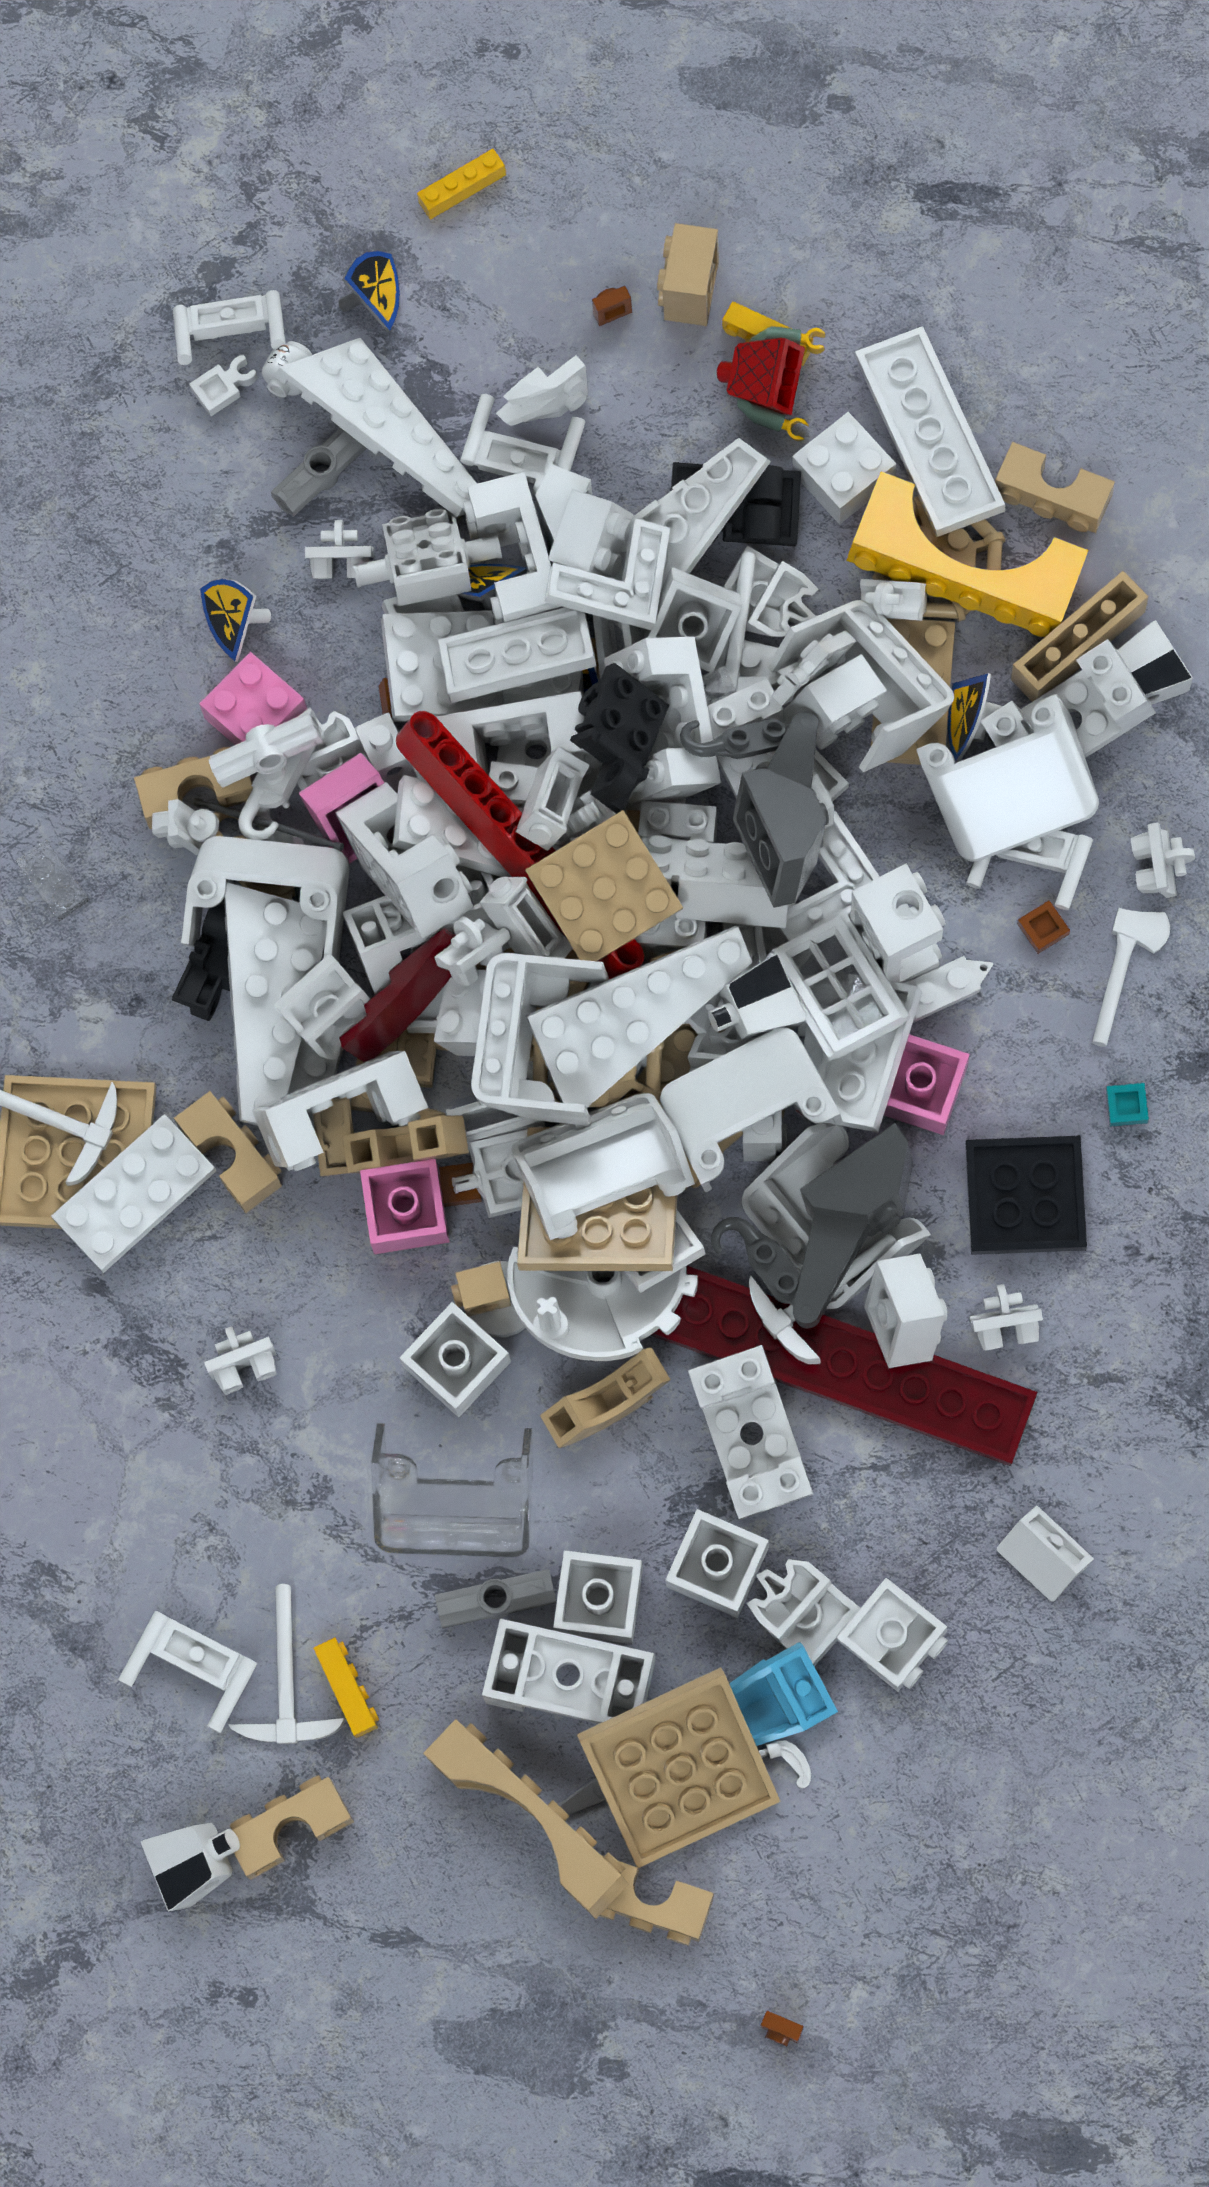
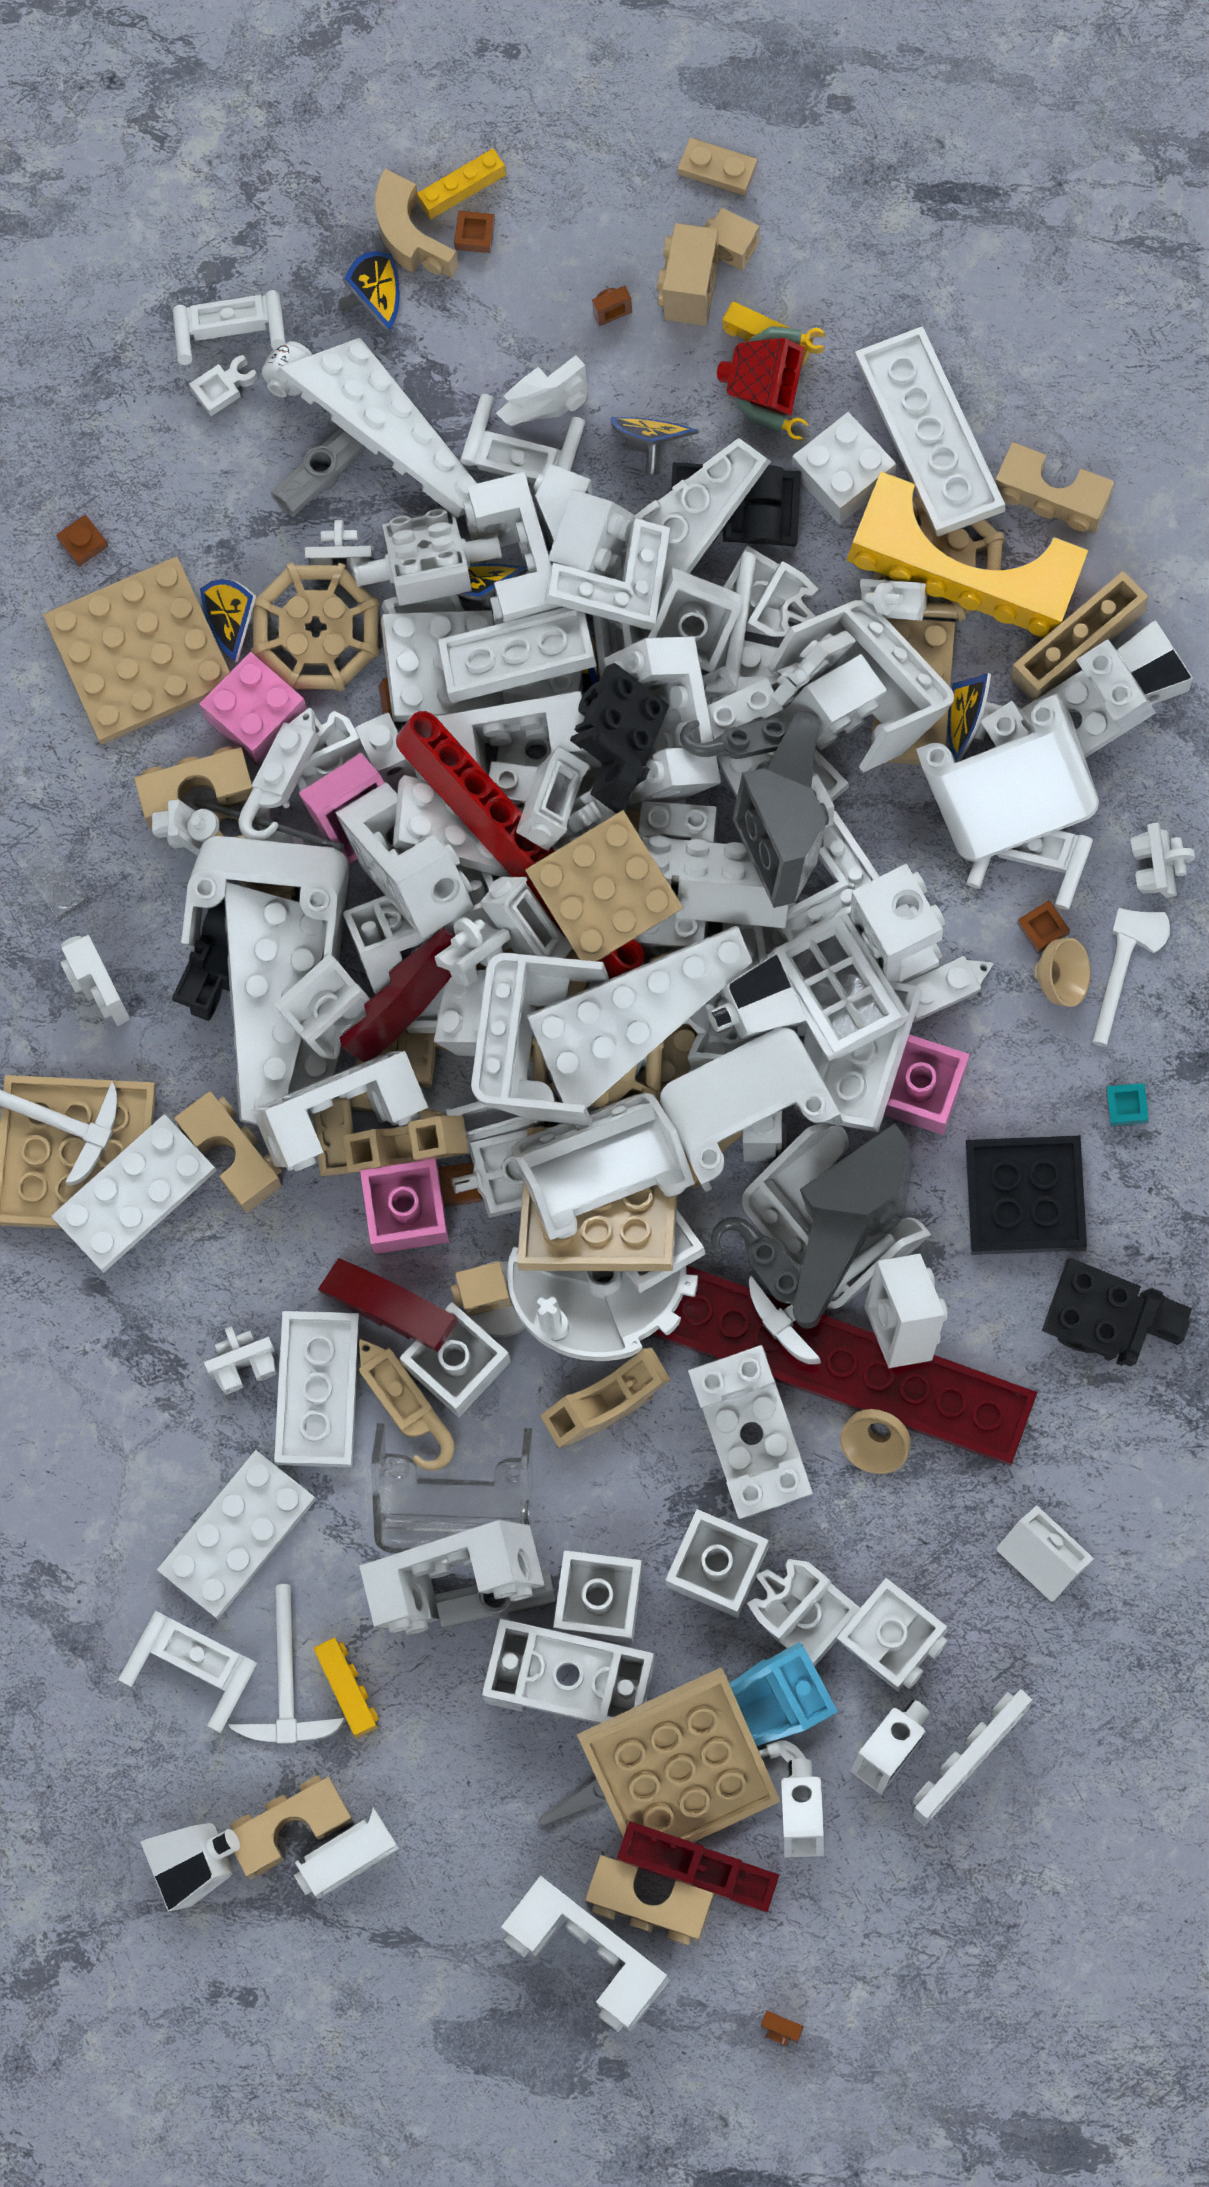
(82, 540): none -> dark orange plate
(89, 974): none -> white plate
(138, 649): none -> tan plate
(236, 1534): none -> white plate
(266, 749): white piece -> none
(317, 1389): none -> white plate
(330, 611): none -> tan plate
(345, 1856): none -> white window
(388, 1304): none -> dark red slope
(393, 206): none -> tan arch
(401, 1584): none -> white plate
(404, 1401): none -> tan plate
(474, 231): none -> dark orange plate
(541, 1916): none -> white plate
(582, 1871): tan arch -> none
(648, 436): none -> shield
(697, 1866): none -> dark red slope
(717, 166): none -> tan plate
(735, 237): none -> tan brick
(802, 1821): none -> white torso
(871, 1451): none -> tan piece
(883, 1754): none -> white torso
(980, 1745): none -> white plate
(1023, 1318): white hips -> none
(1064, 972): none -> tan piece
(1107, 1316): none -> black plate

